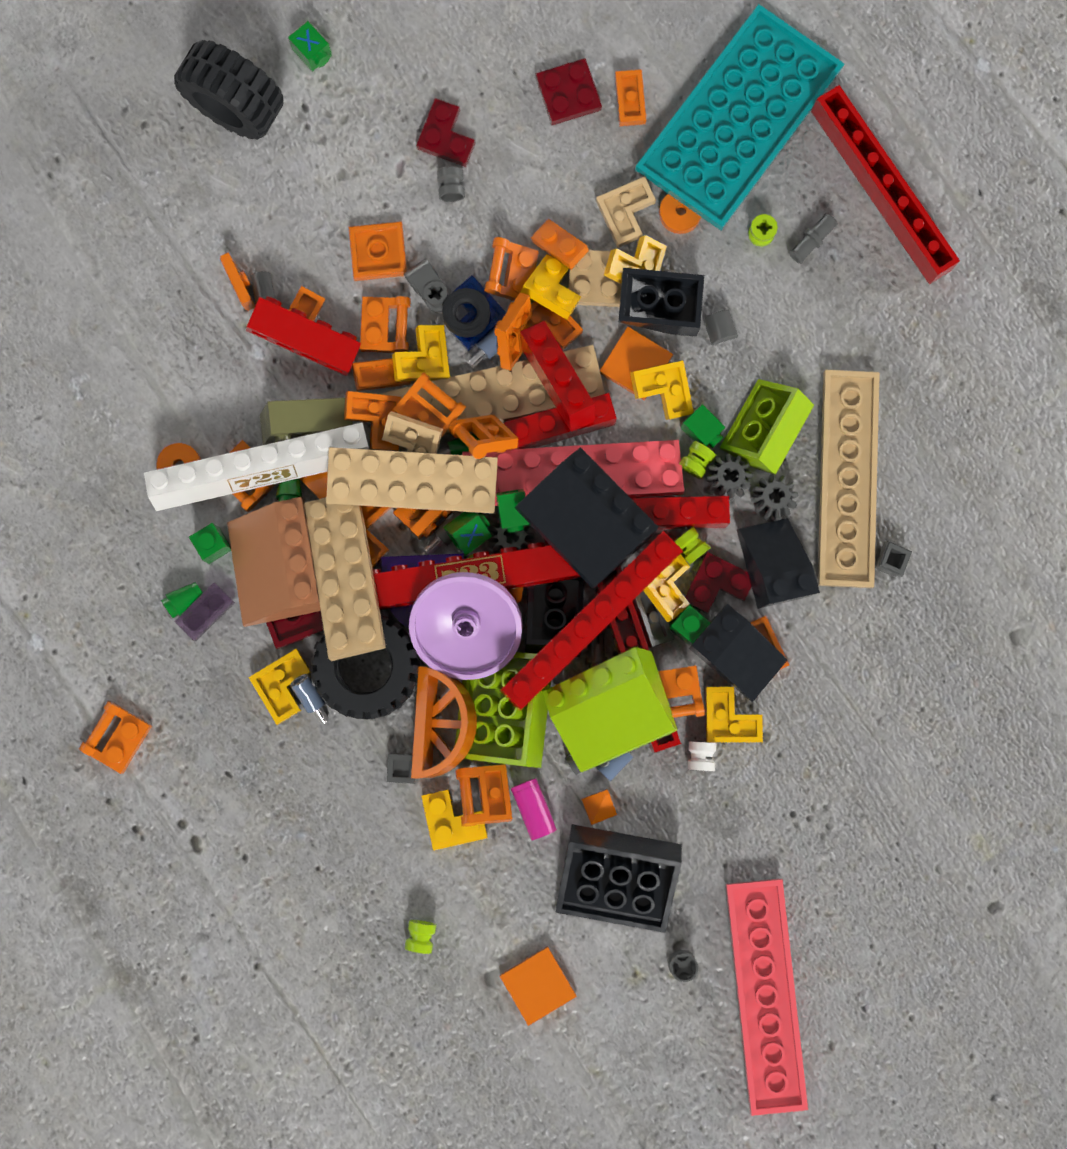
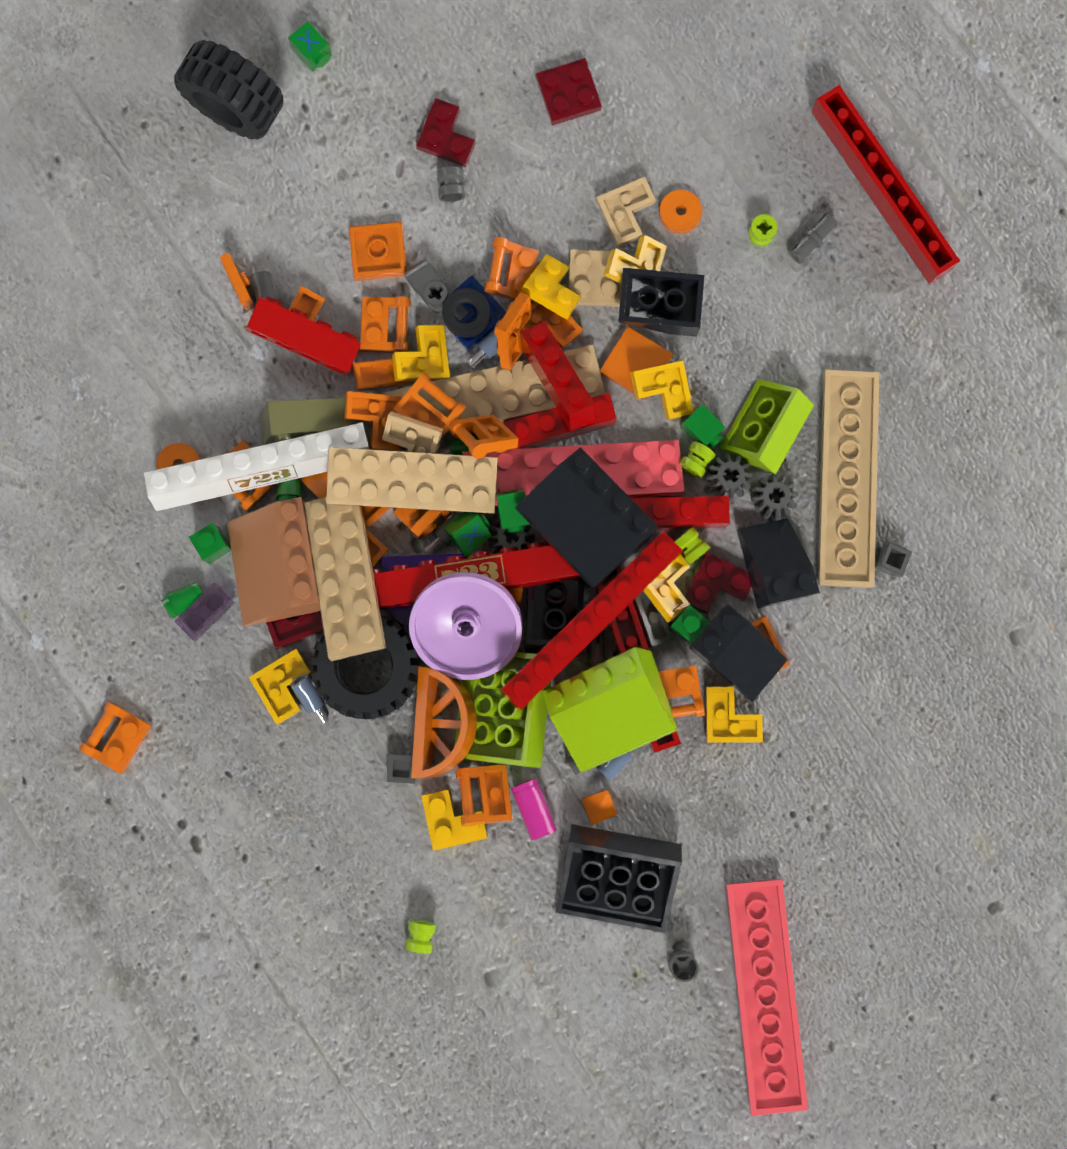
(538, 985): orange tile -> none
(559, 244): orange plate -> none
(630, 97): orange plate -> none
(701, 756): white wheel -> none
(720, 327): dark grey brick -> none
(739, 117): teal plate -> none

